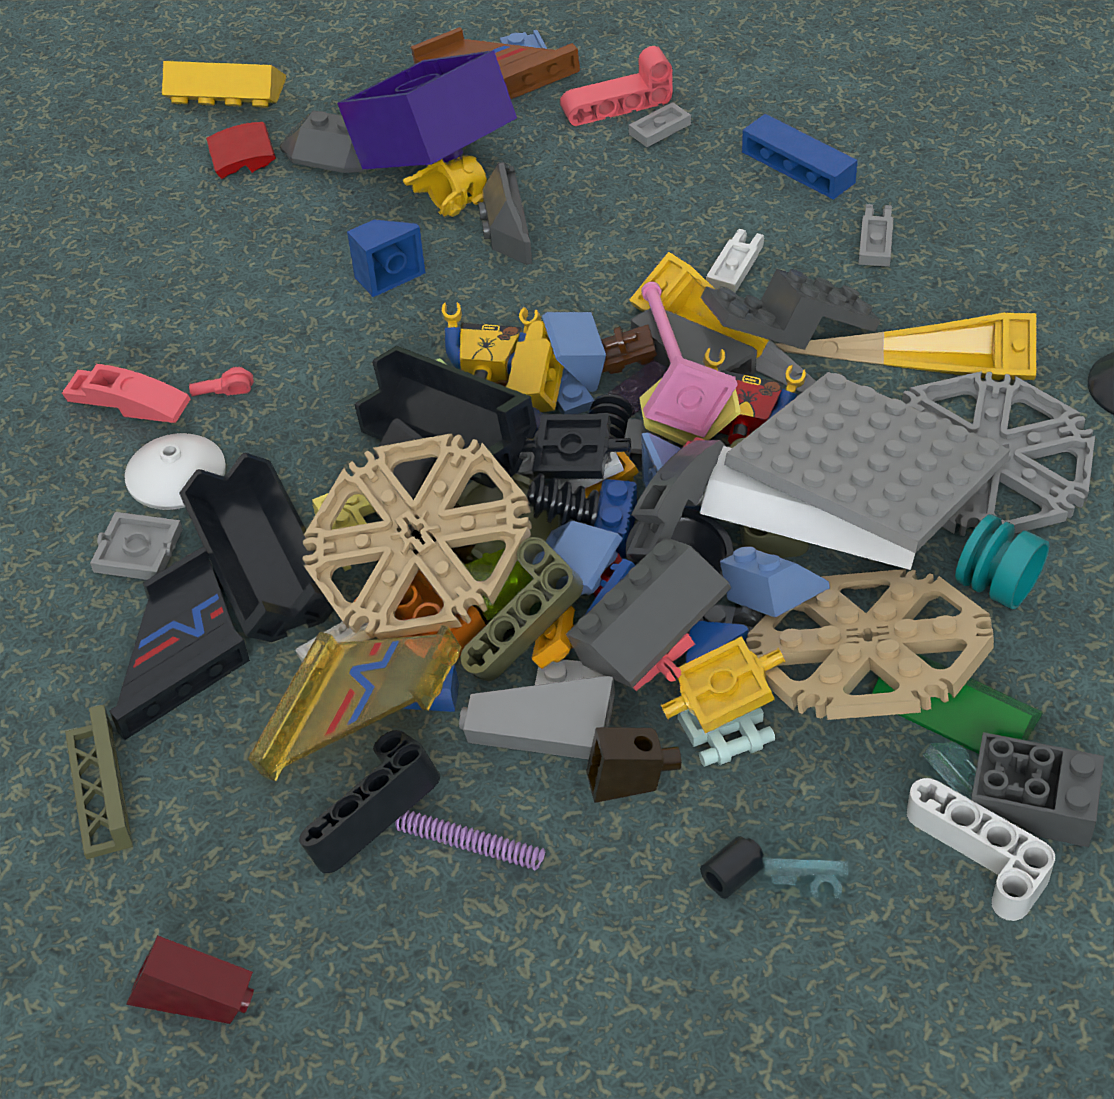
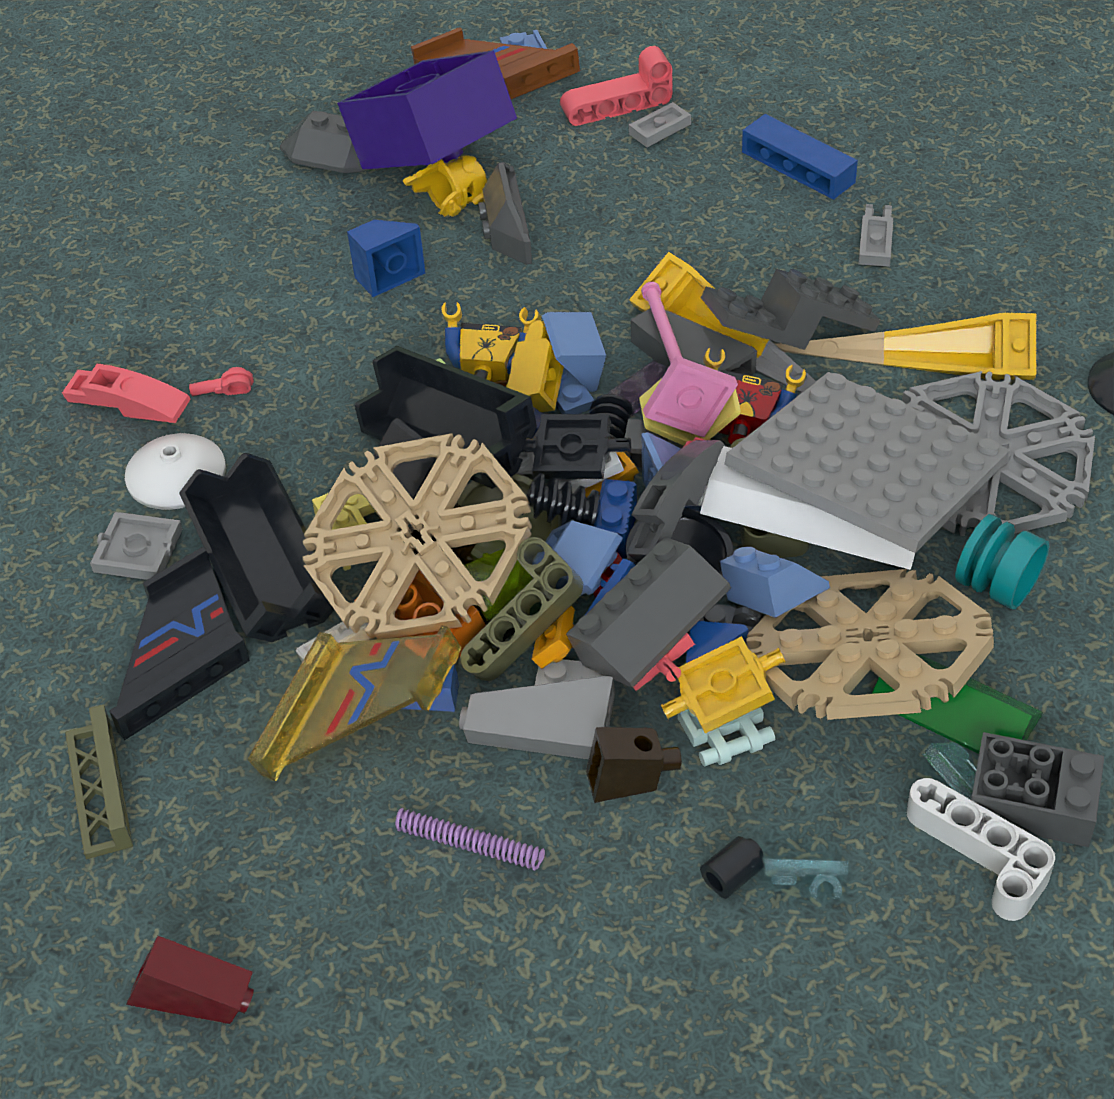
(222, 83): yellow slope -> none
(240, 146): red slope -> none
(372, 804): black beam -> none
(628, 348): reddish brown hips -> none
(735, 261): white hinge -> none

